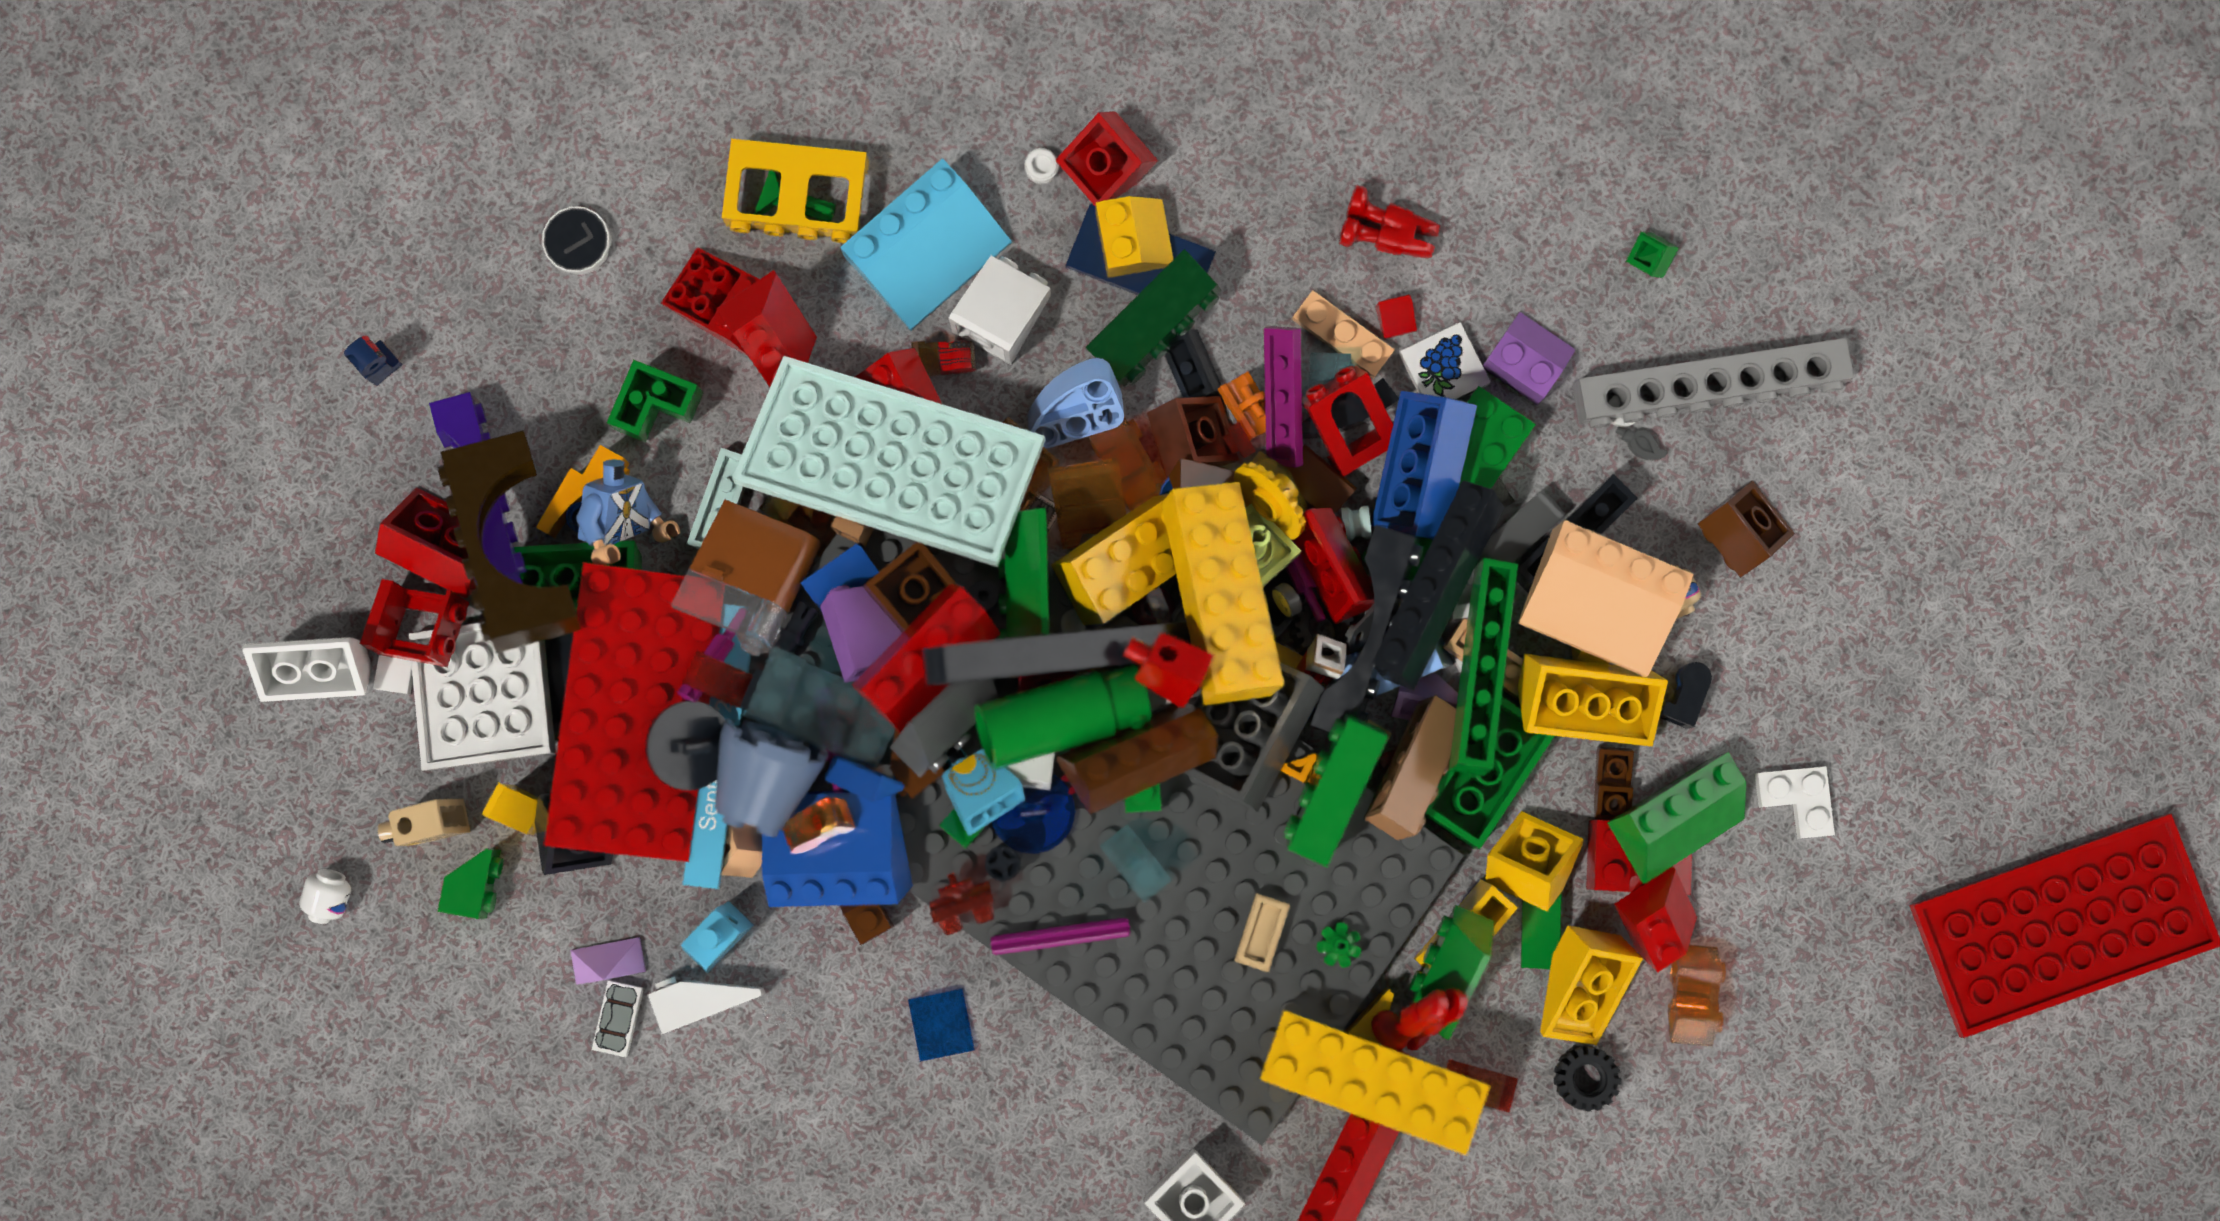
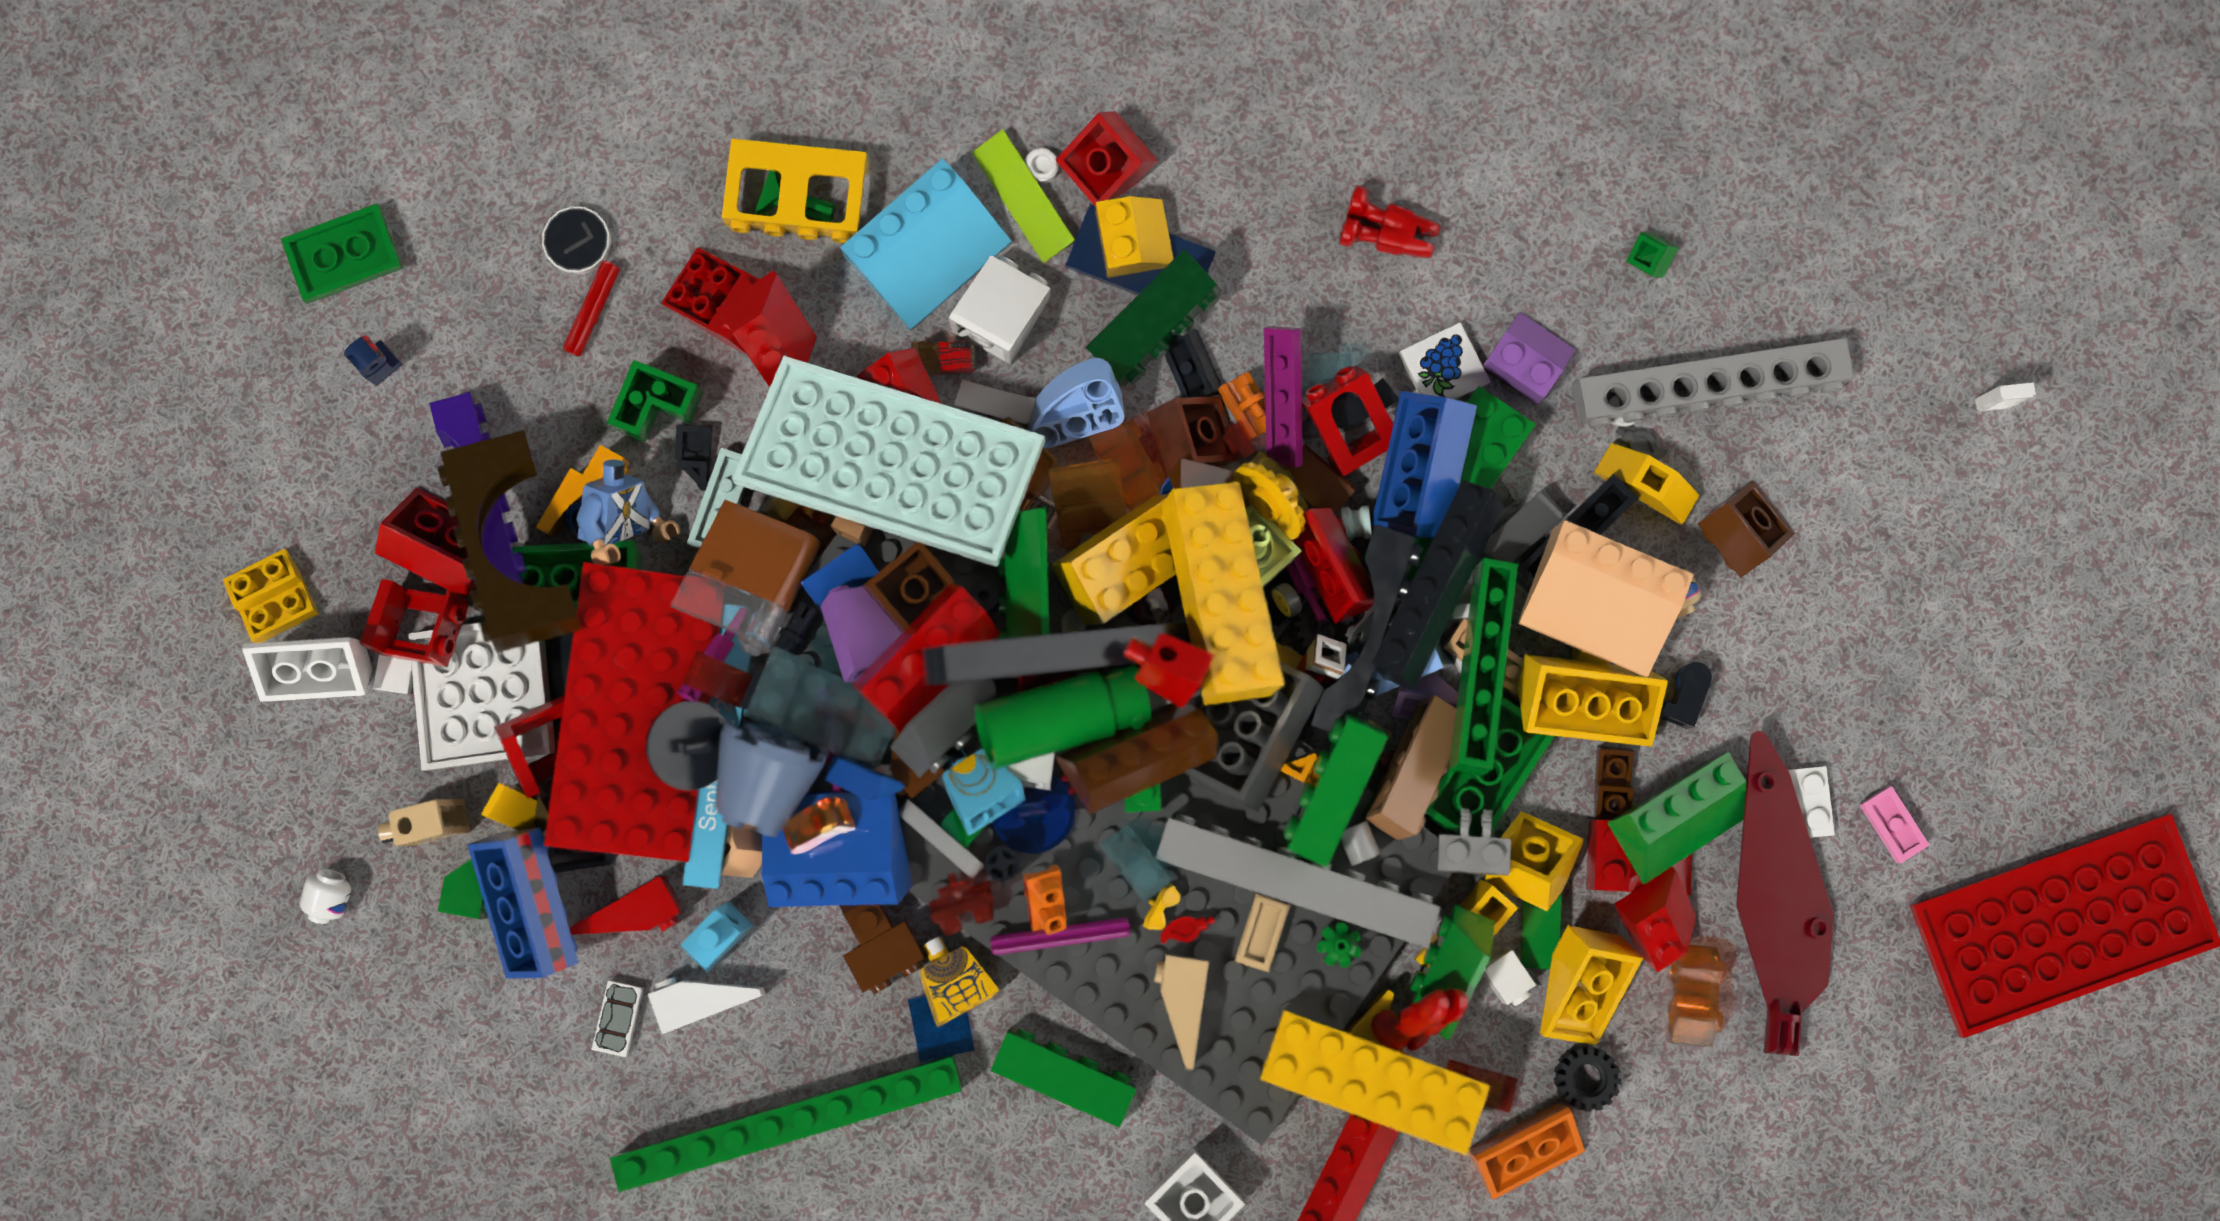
(270, 596): none -> yellow slope
(341, 253): none -> green plate
(507, 732): none -> red panel
(523, 903): none -> blue brick
(591, 308): none -> red axle
(608, 961): lavender slope -> none
(641, 910): none -> red slope
(694, 452): none -> black slope
(786, 1123): none -> green brick
(885, 957): none -> reddish brown brick
(940, 839): none -> light grey beam
(953, 981): none -> torso
(994, 402): none -> white sticker
(1023, 196): none -> lime sticker
(1045, 900): none -> orange hips
(1063, 1077): none -> green brick
(1167, 897): none -> yellow piece
(1183, 994): none -> tan slope
(1185, 928): none -> red piece
(1298, 882): none -> light grey brick
(1342, 333): light nougat plate -> none
(1359, 843): none -> light grey beam
(1396, 316): red slope -> none
(1474, 854): none -> light grey hinge
(1508, 978): none -> white brick
(1527, 1150): none -> orange slope
(1649, 481): none -> yellow slope
(1781, 899): none -> dark red wing
(1894, 824): none -> bright pink plate
(2005, 397): none -> white tile

